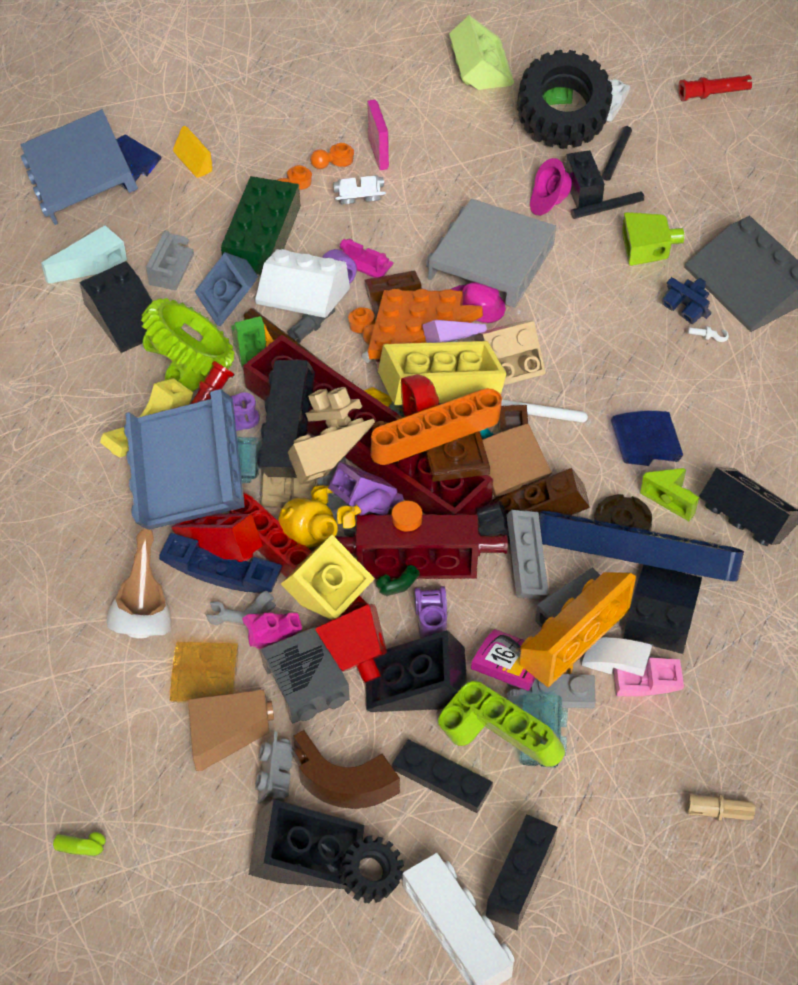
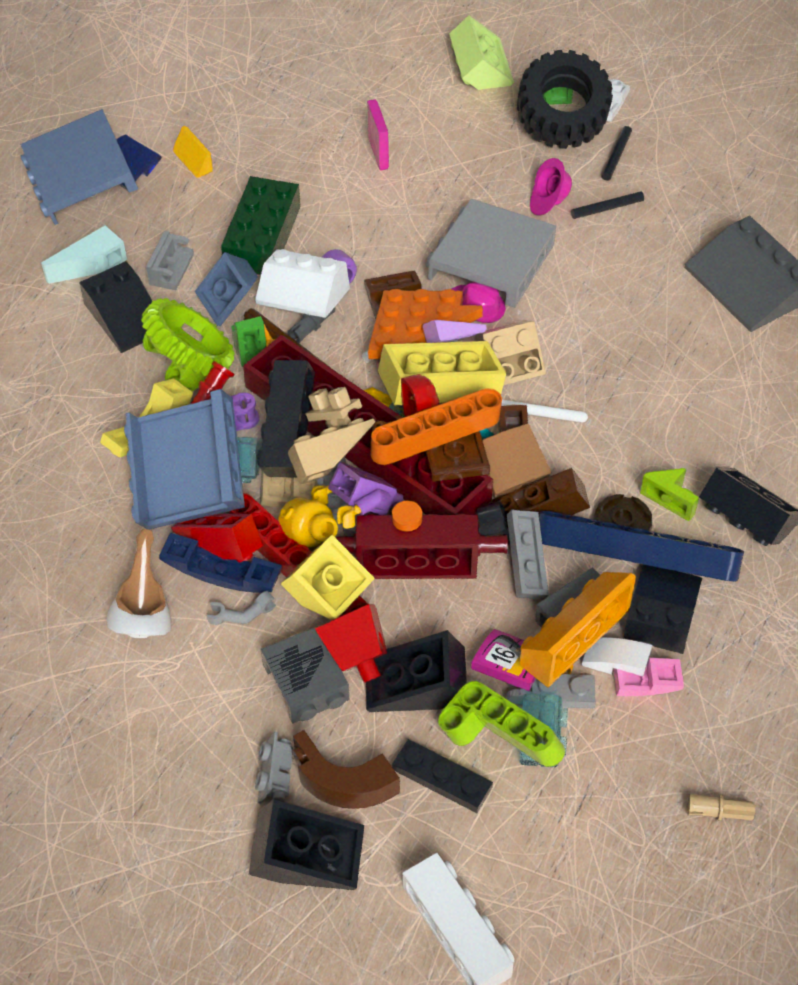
(79, 846): lime arm -> none
(203, 670): clear yellow slope -> none
(226, 724): medium nougat slope -> none
(271, 628): dark pink hips -> none
(298, 175): orange plate -> none
(339, 155): orange plate -> none
(349, 191): hinge -> none
(357, 882): black tyre -> none
(362, 321): orange plate -> none
(368, 260): dark pink hinge -> none
(401, 584): dark green arm -> none
(431, 610): medium lavender piece -> none
(521, 872): black brick -> none
(586, 179): black brick -> none
(646, 437): clear blue slope -> none
(648, 237): lime torso -> none
(691, 295): dark blue hips -> none
(704, 87): red pin -> none
(707, 333): white hand -> none

